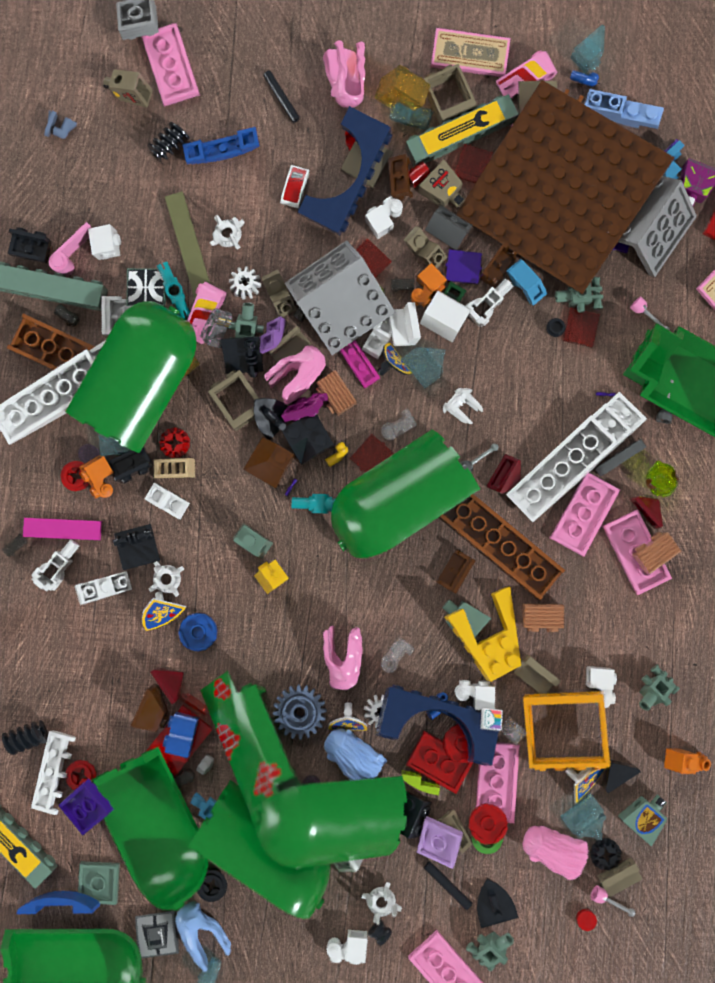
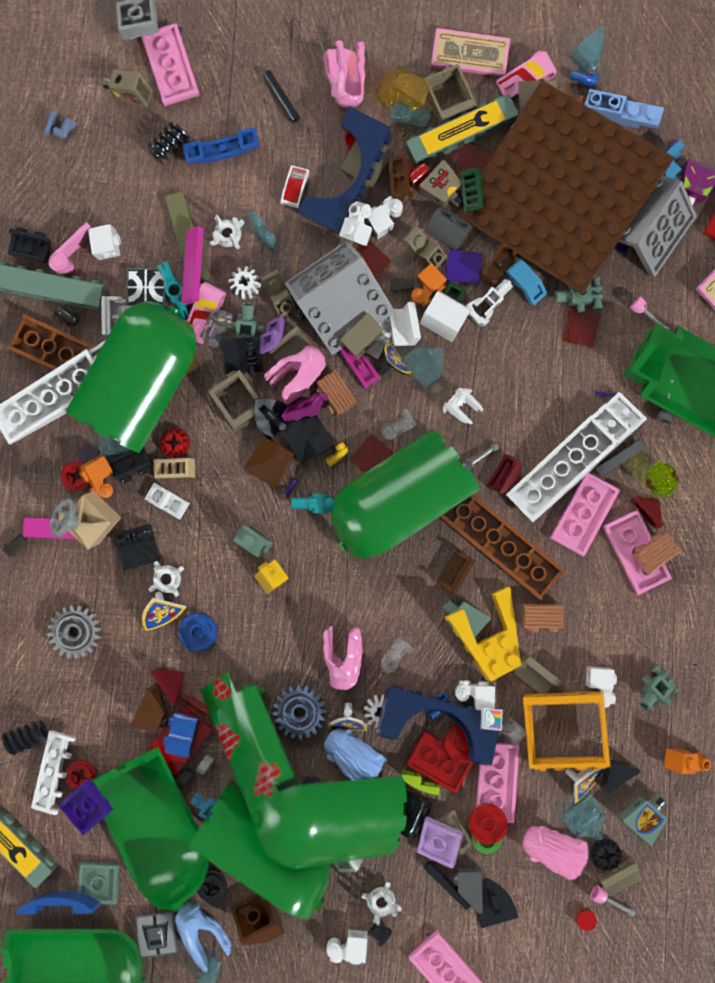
(61, 560): white piece -> none
(63, 636): none -> light grey gear
(87, 519): none -> tan piece
(103, 587): white slope -> none
(192, 265): none -> dark pink tile
(257, 921): none -> reddish brown slope
(264, 234): none -> clear light blue slope
(354, 226): none -> white brick
(363, 336): none -> dark tan panel
(470, 885): none -> dark grey slope
(471, 177): none -> dark green slope
(491, 949): sand green piece -> none
(555, 327): black plate -> none

